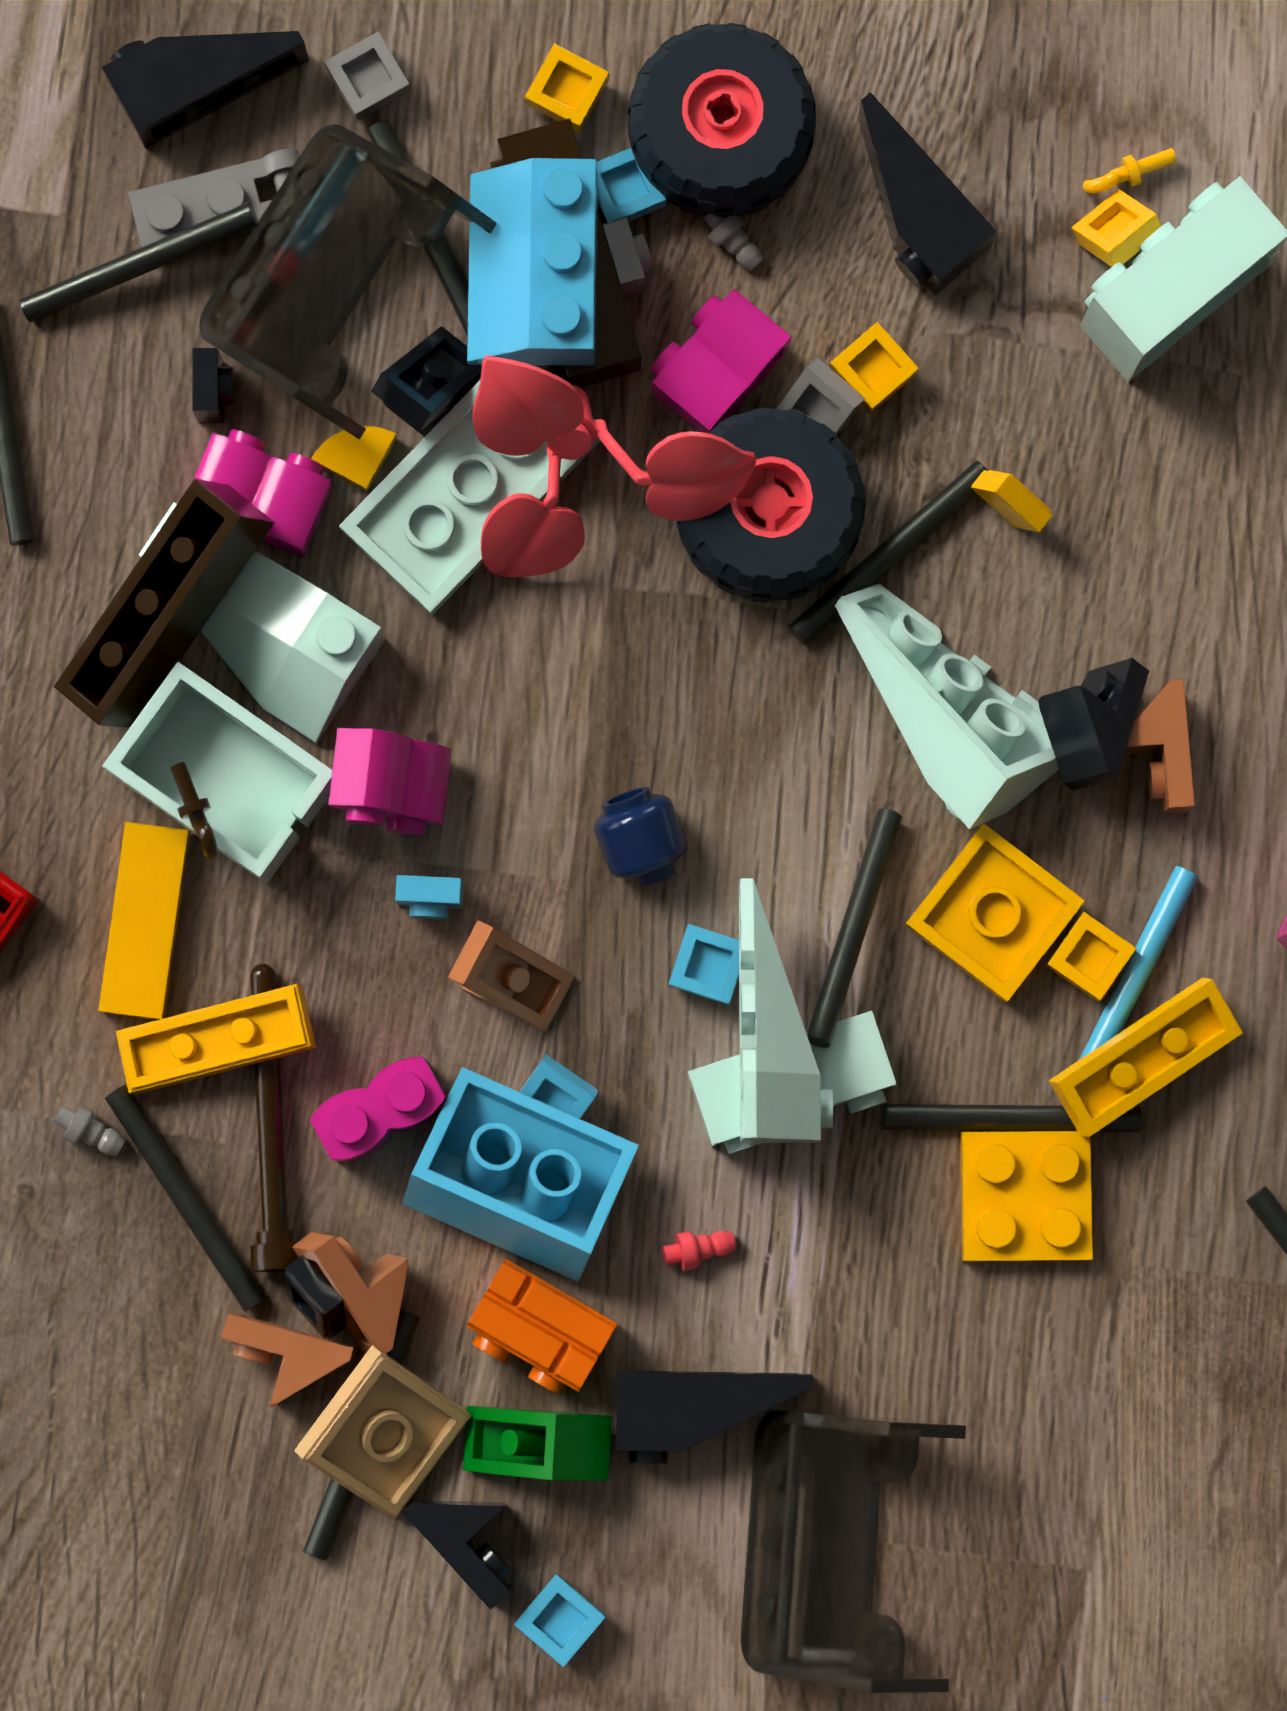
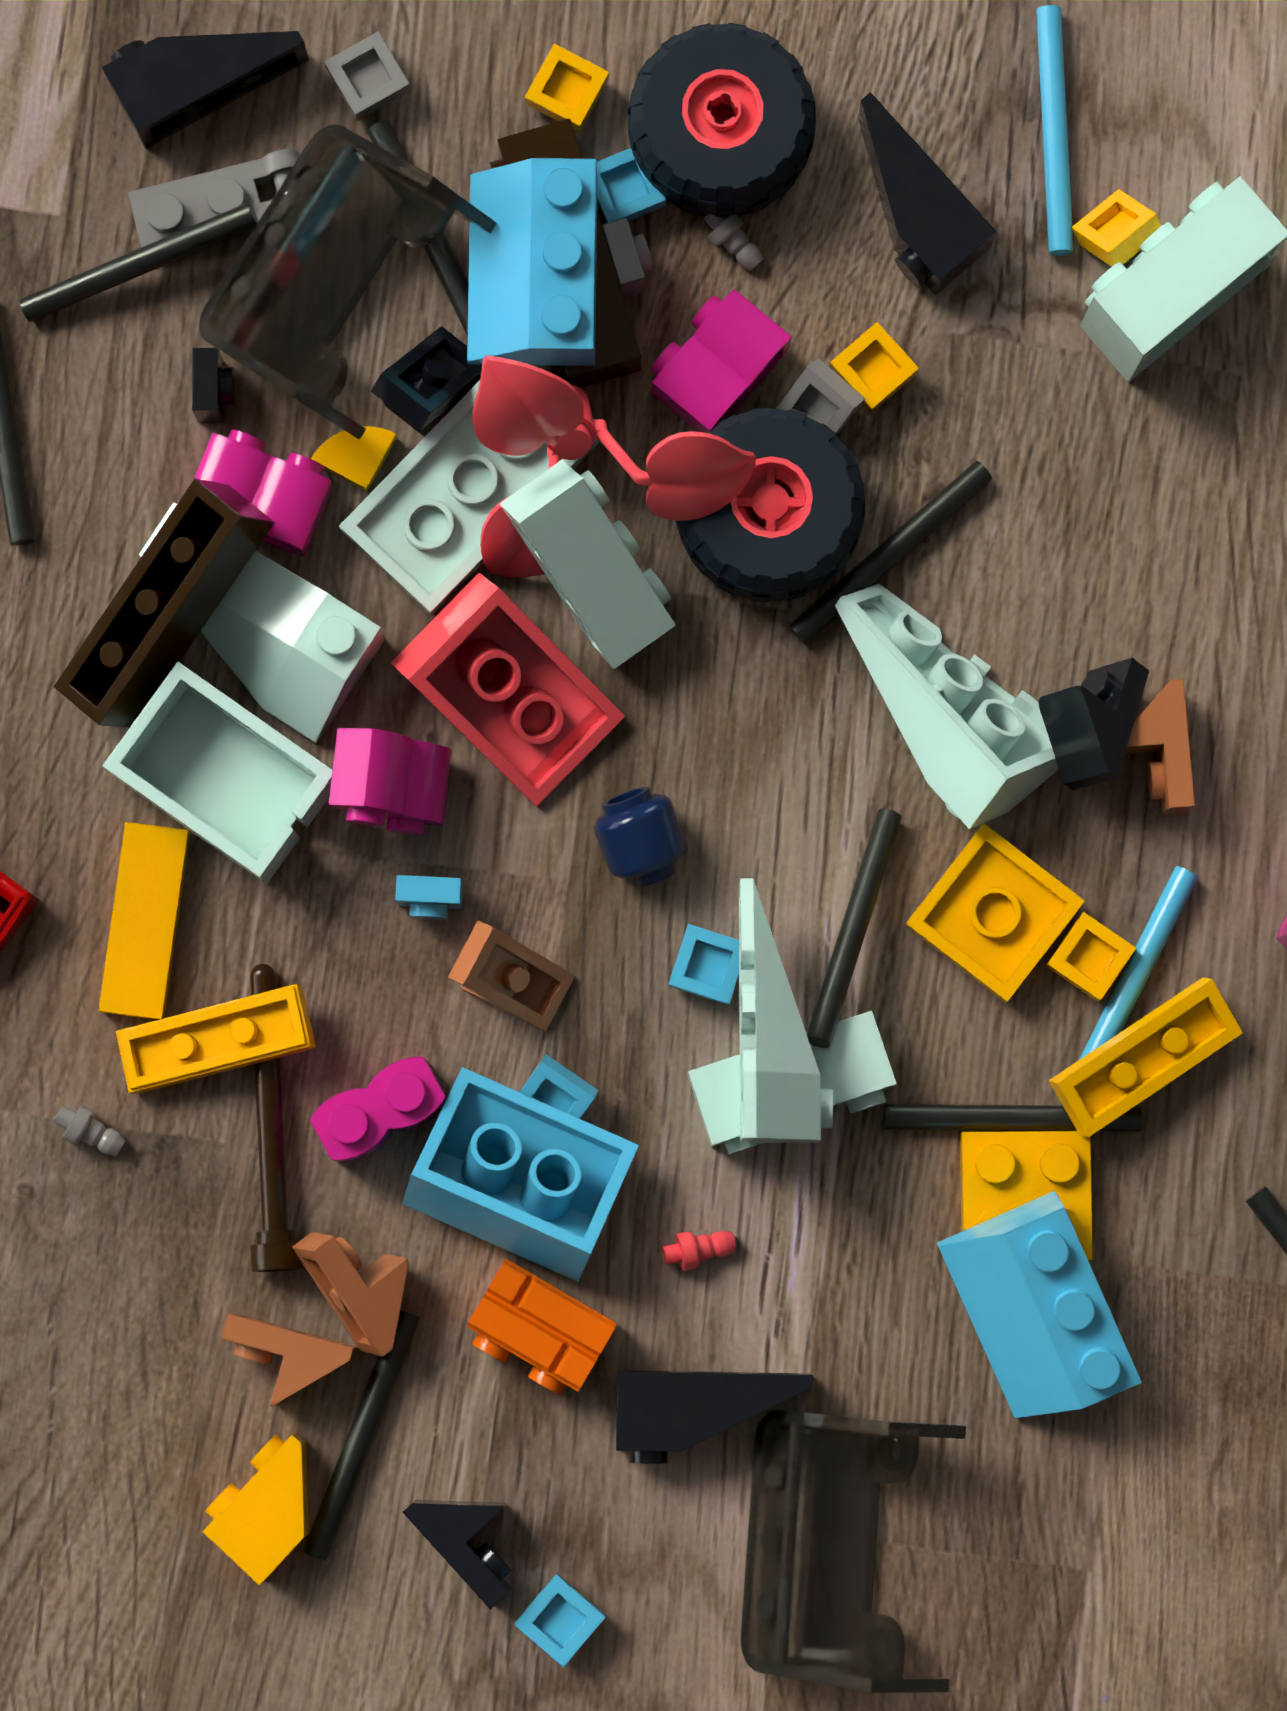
(185, 1198): pearl dark grey bar -> none
(194, 809): dark brown hand -> none
(269, 1514): none -> yellow slope
(315, 1298): black tile -> none
(382, 1432): tan tile -> none
(508, 688): none -> coral slope
(538, 1443): green slope -> none
(590, 562): none -> light aqua brick
(1012, 500): yellow tile -> none
(1039, 1310): none -> medium azure slope
(1054, 130): none -> medium azure bar
(1130, 171): yellow hand -> none

